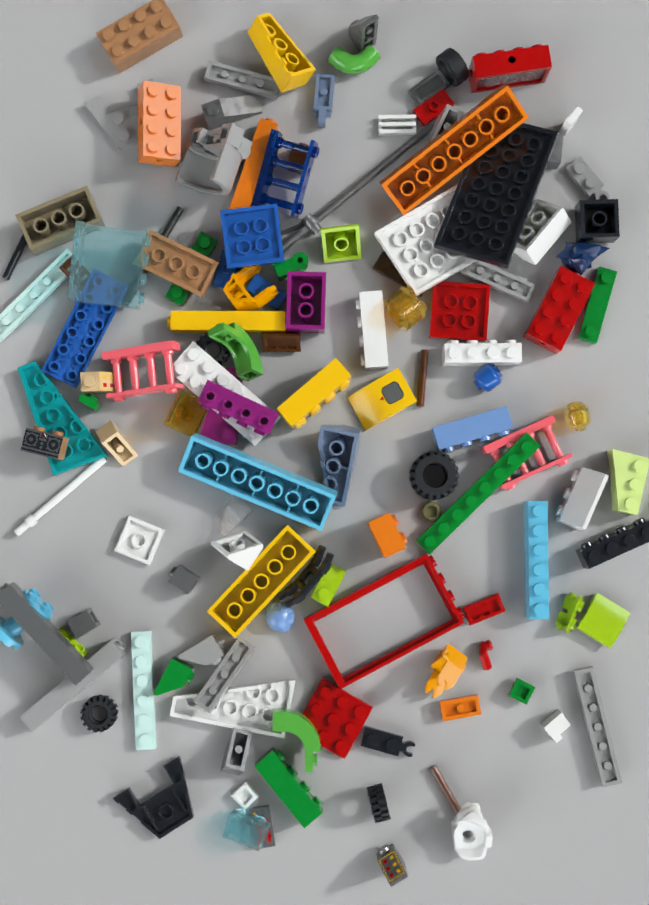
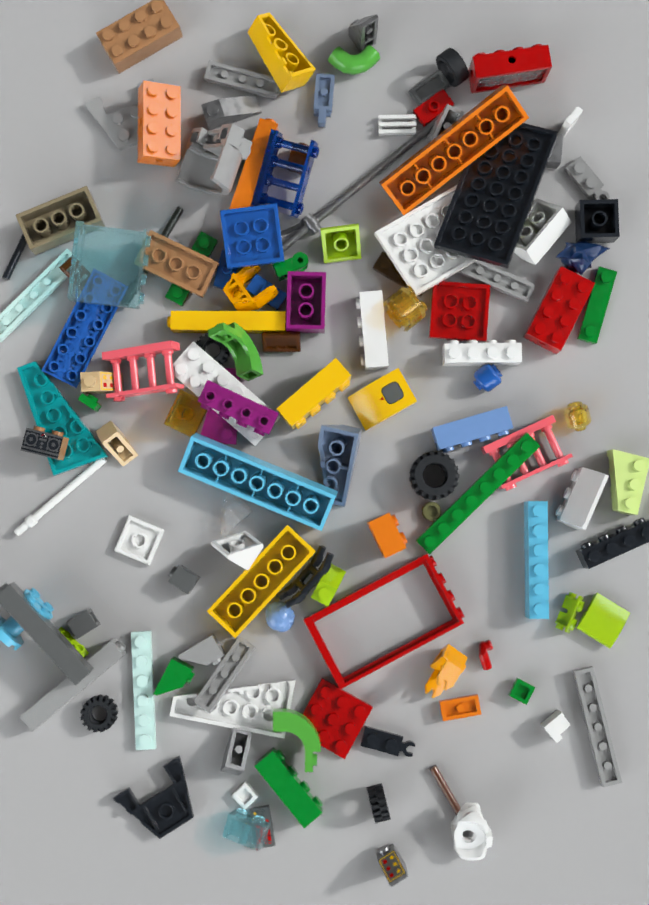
(422, 378): reddish brown bar -> none
(483, 609): red plate -> none

